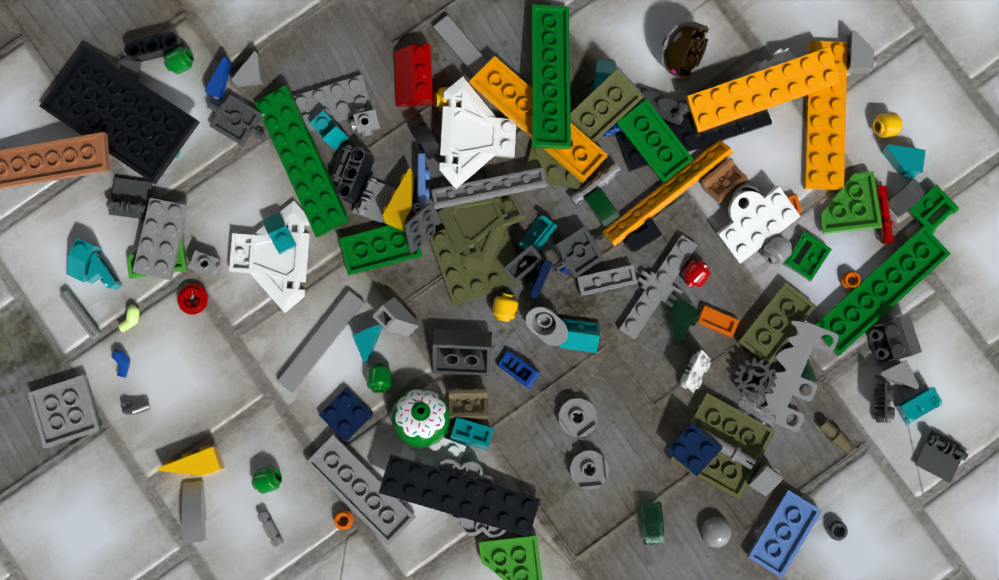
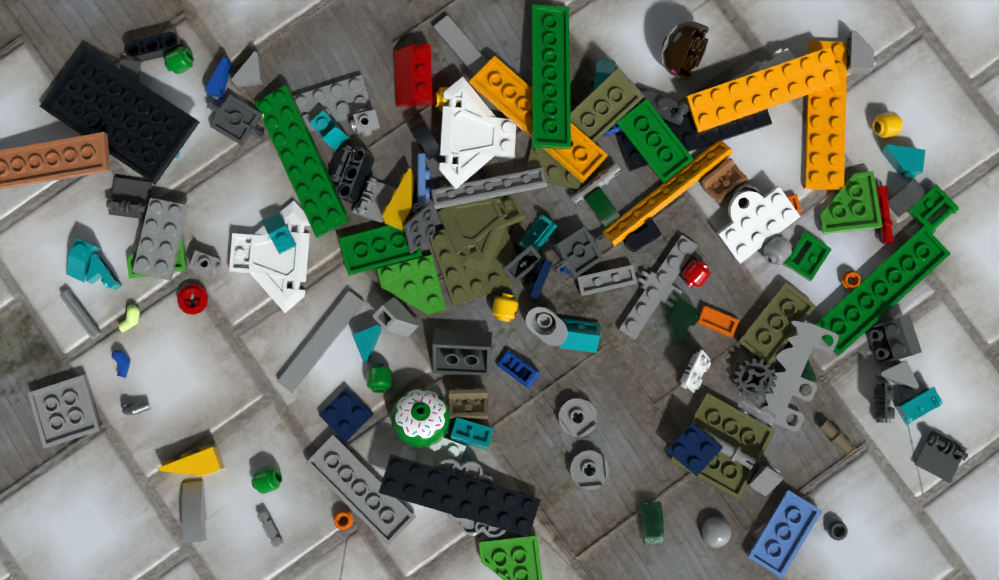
(415, 284): none -> bright green plate

